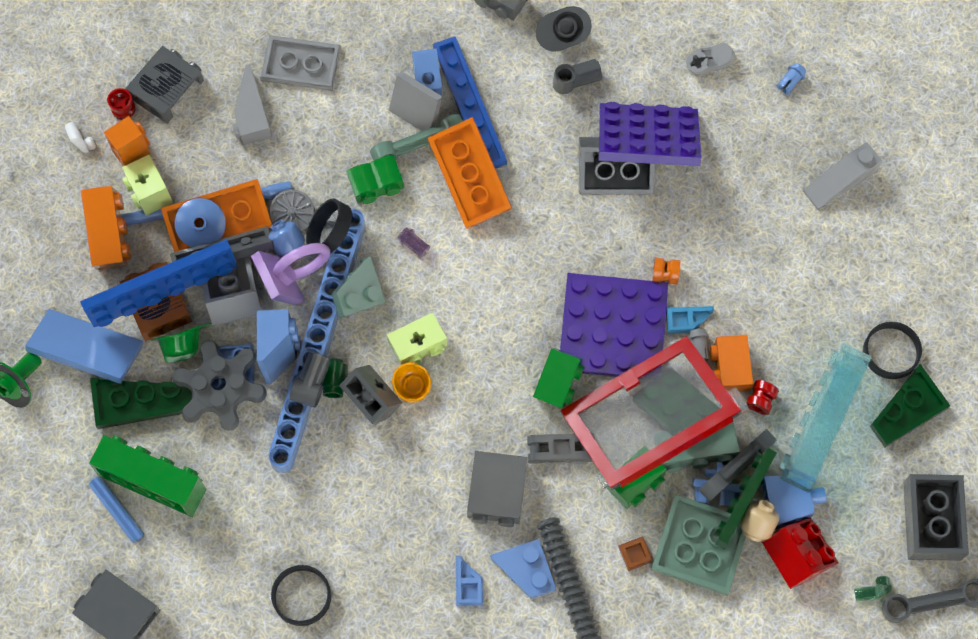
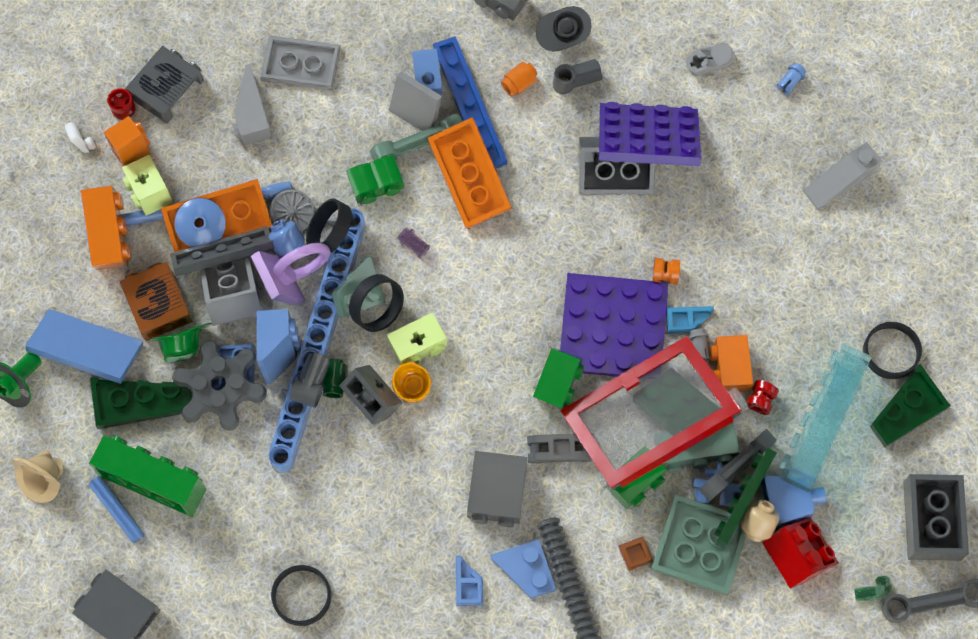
(39, 476): none -> tan helmet
(159, 283): blue plate -> none
(390, 314): none -> black tyre
(519, 79): none -> orange brick

